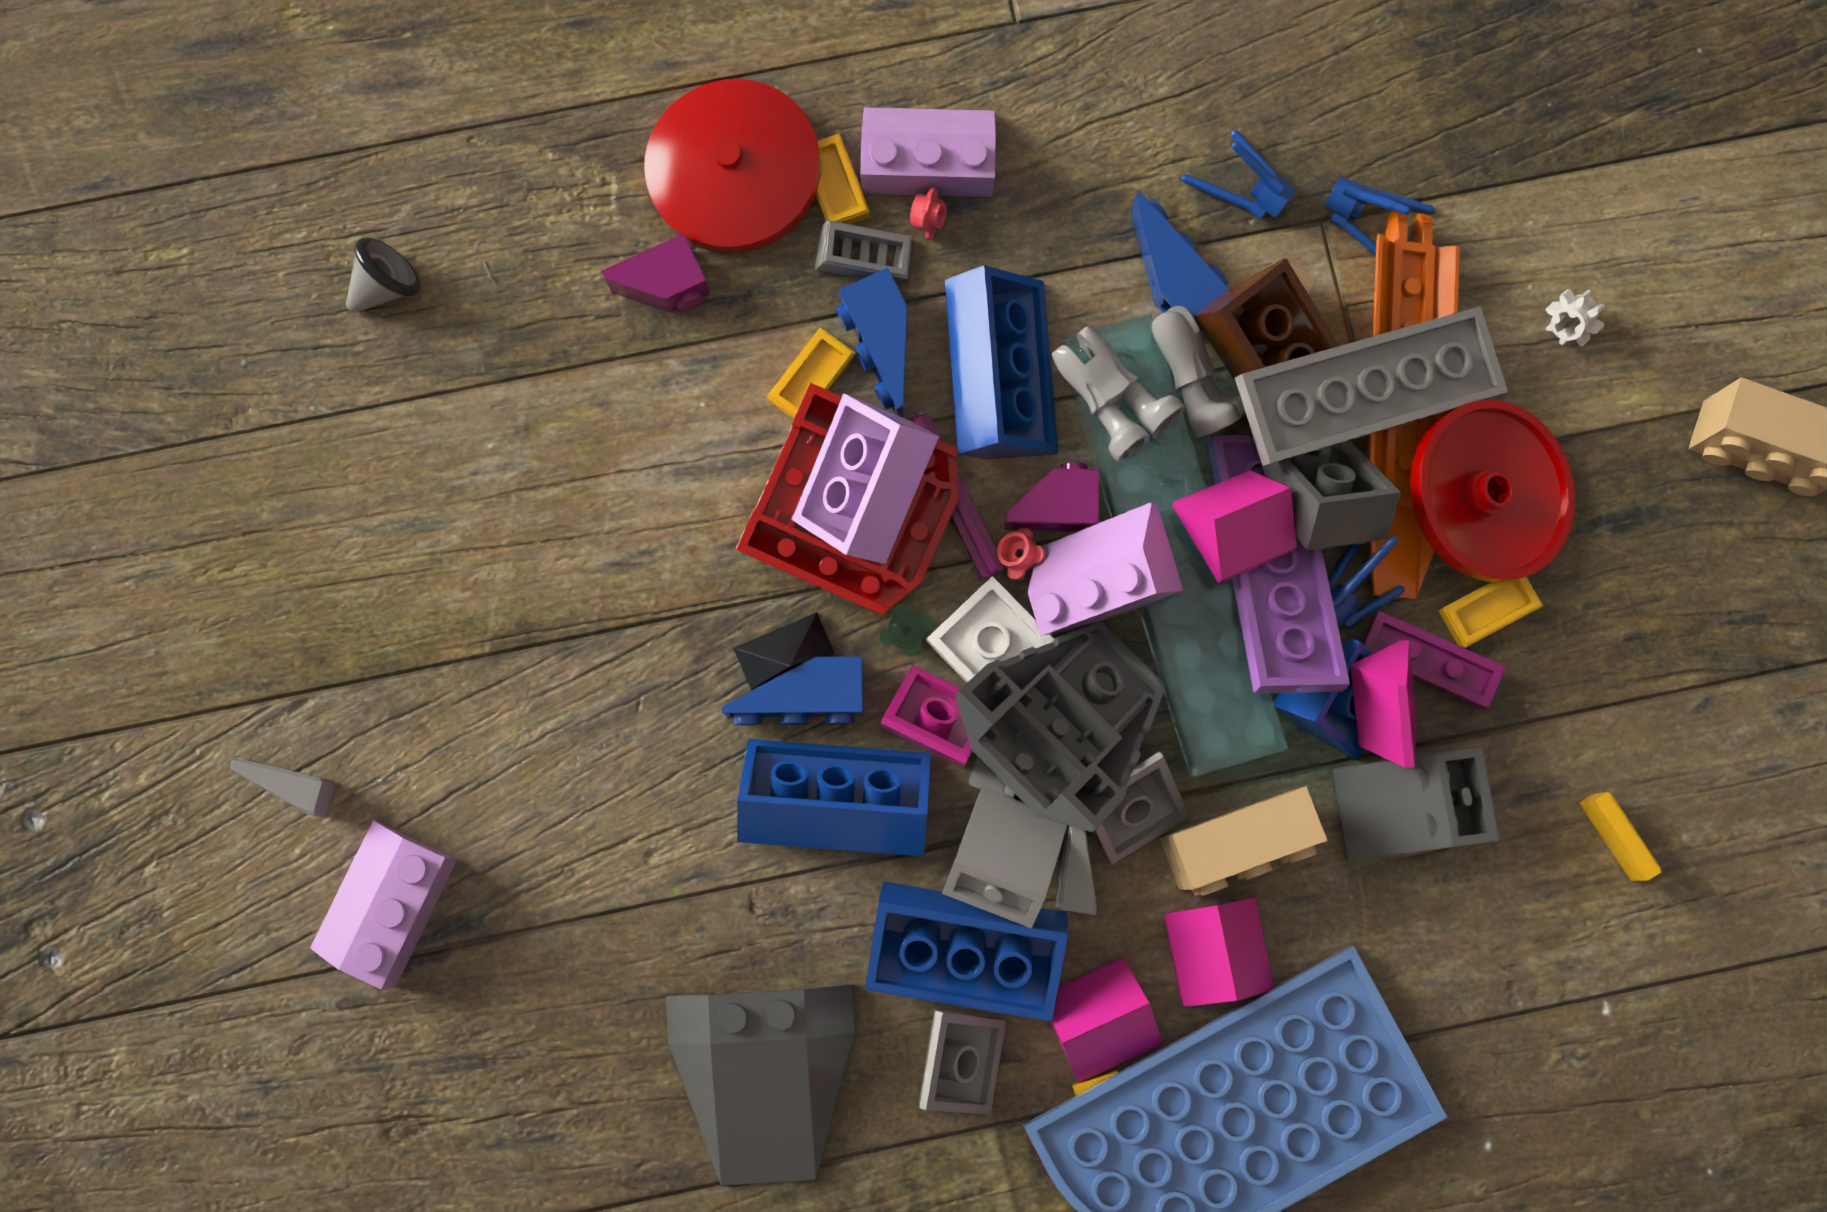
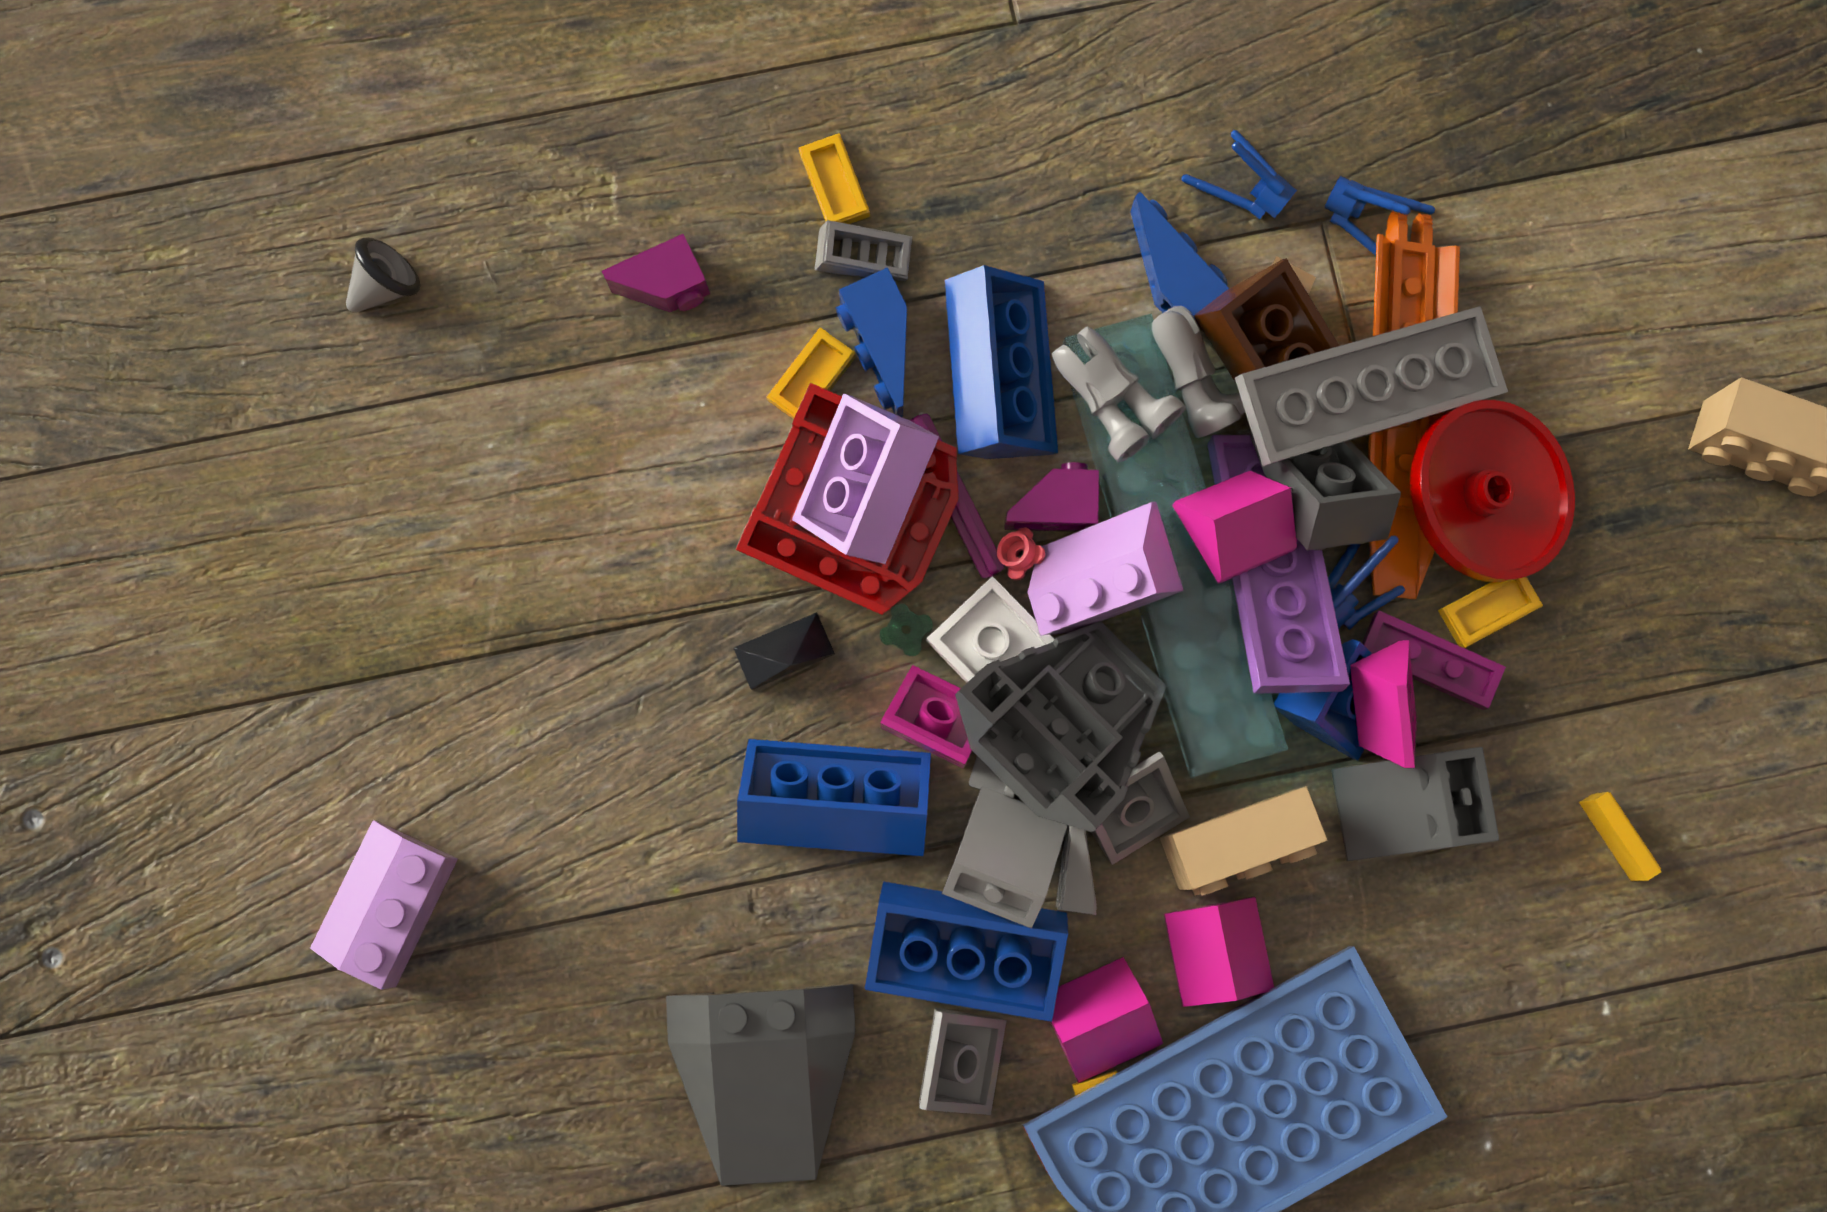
(300, 790): light grey slope -> none
(733, 165): red dish -> none
(814, 689): blue slope -> none
(928, 149): lavender slope -> none
(928, 213): coral plate -> none
(1573, 306): white gear -> none

